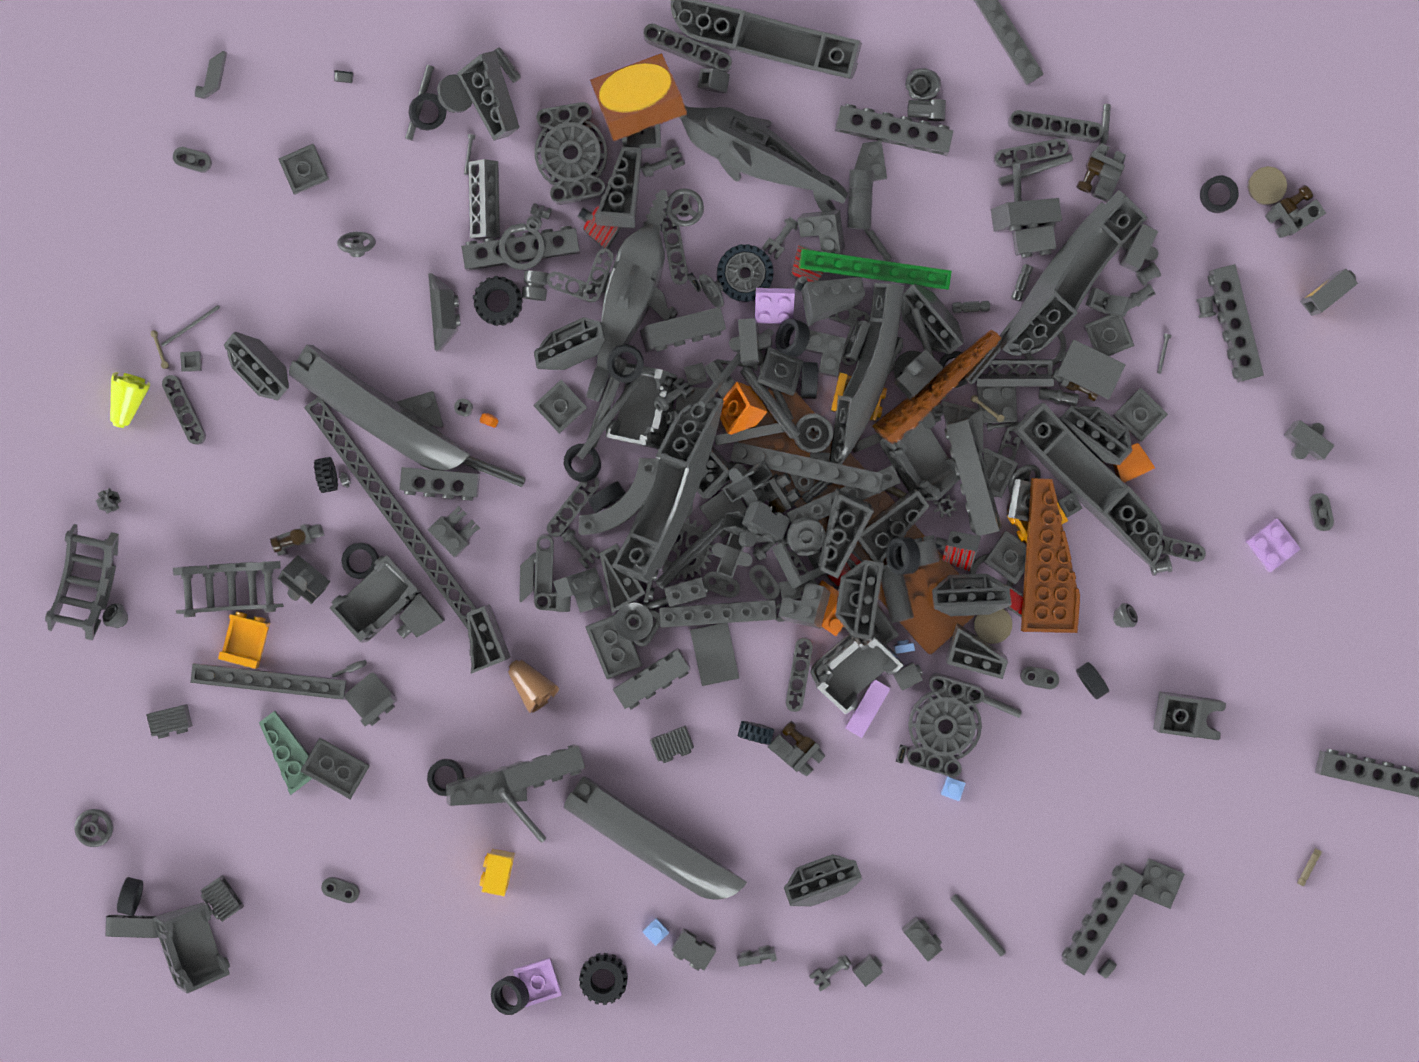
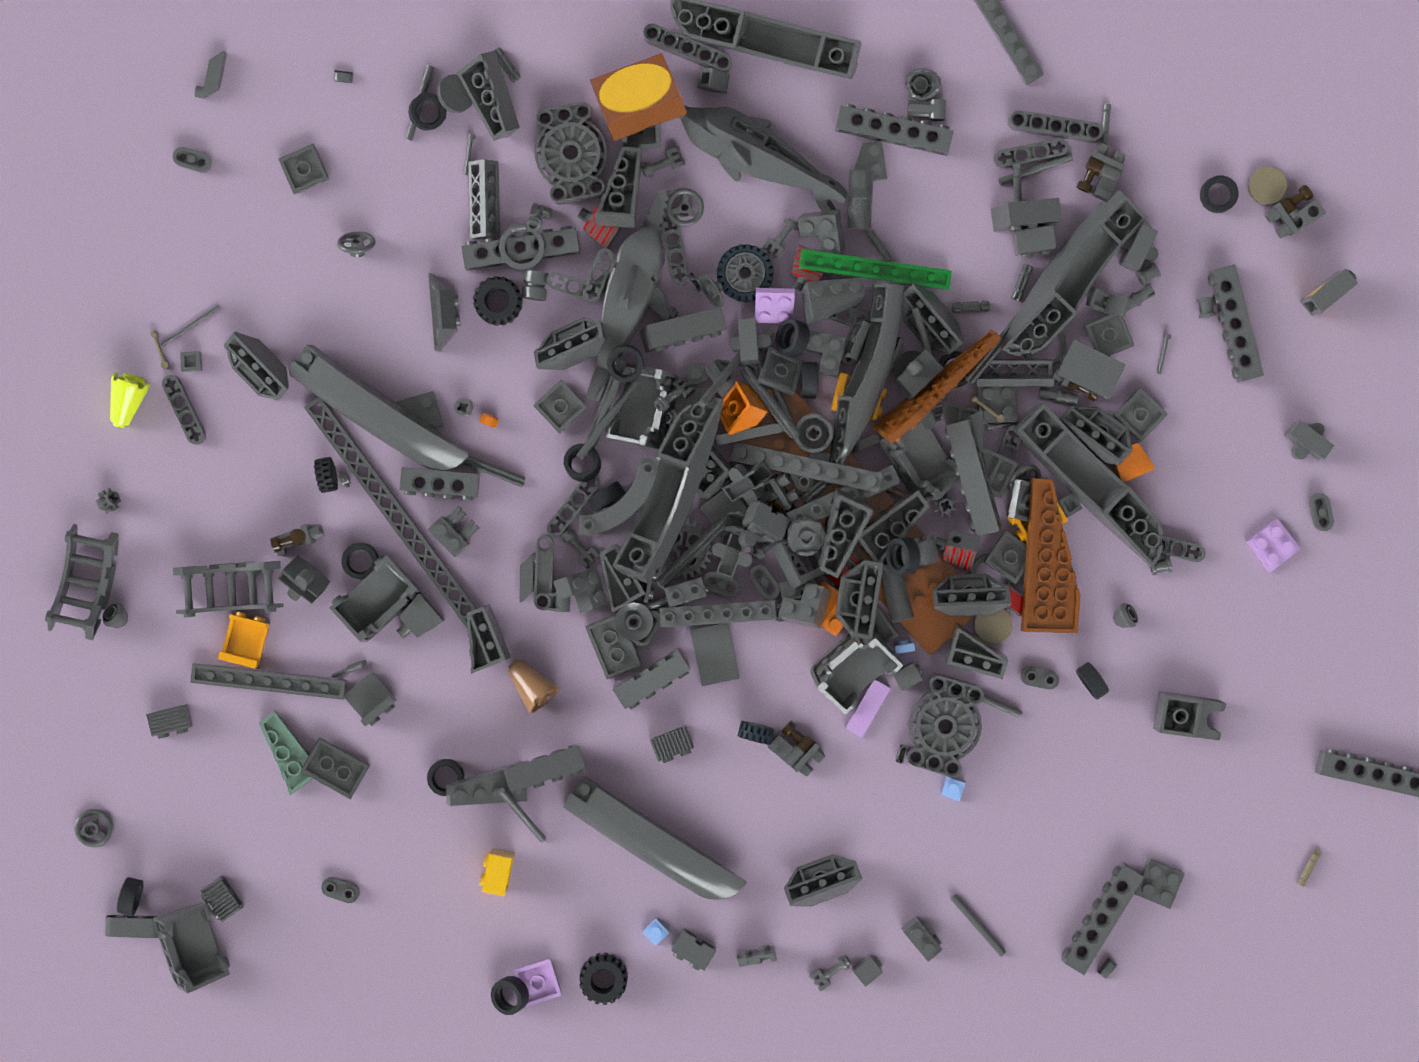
(796, 674): dark grey beam -> none

